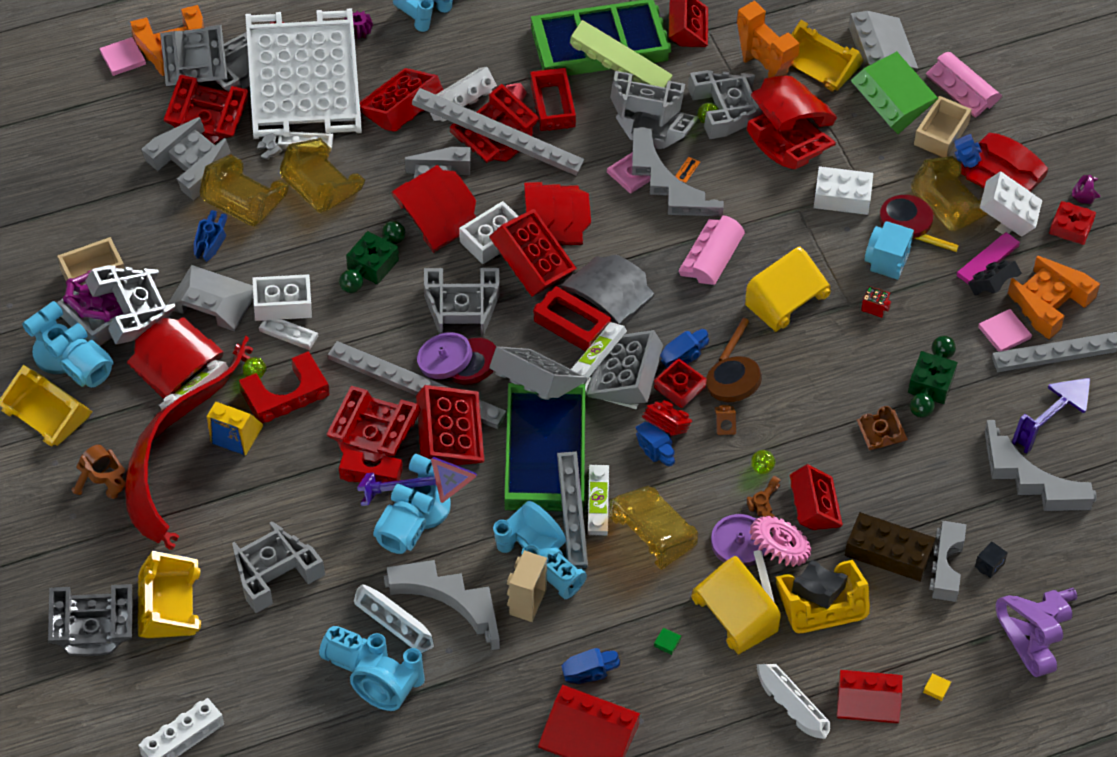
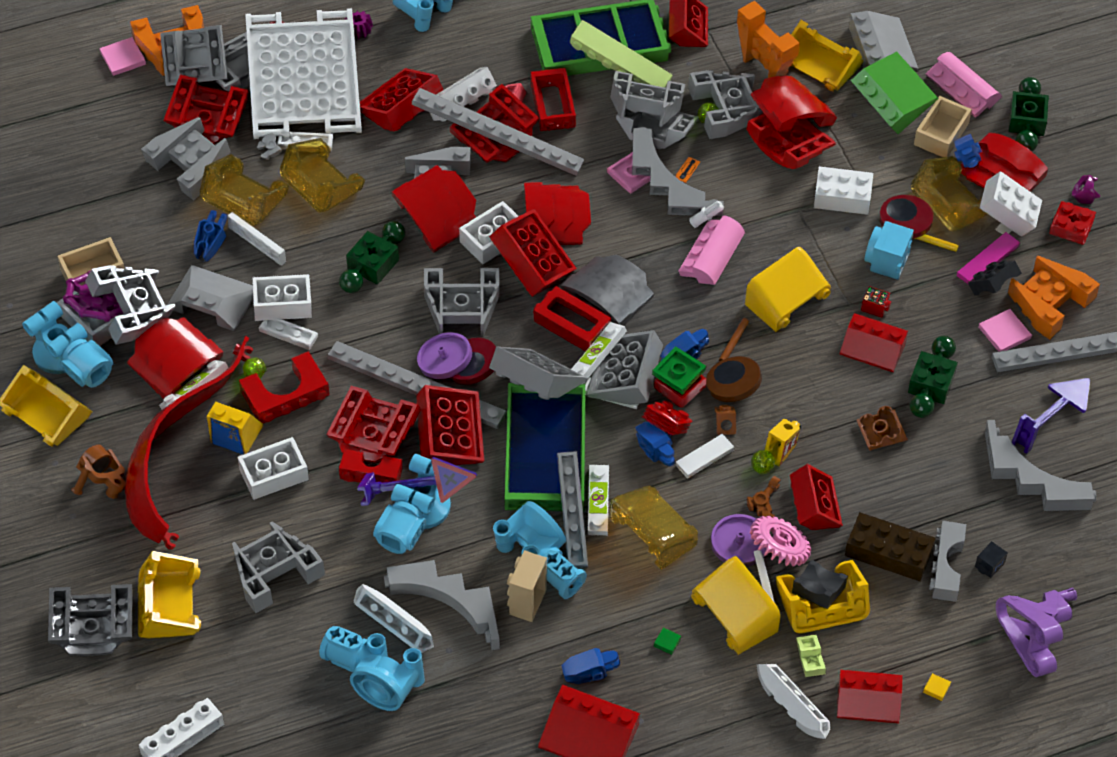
(256, 238): none -> white tile
(273, 468): none -> white brick
(679, 370): none -> green plate
(704, 456): none -> white tile
(706, 214): none -> white axle
(786, 434): none -> yellow torso
(810, 655): none -> yellowish green slope
(874, 342): none -> red slope
(1028, 113): none -> dark green brick

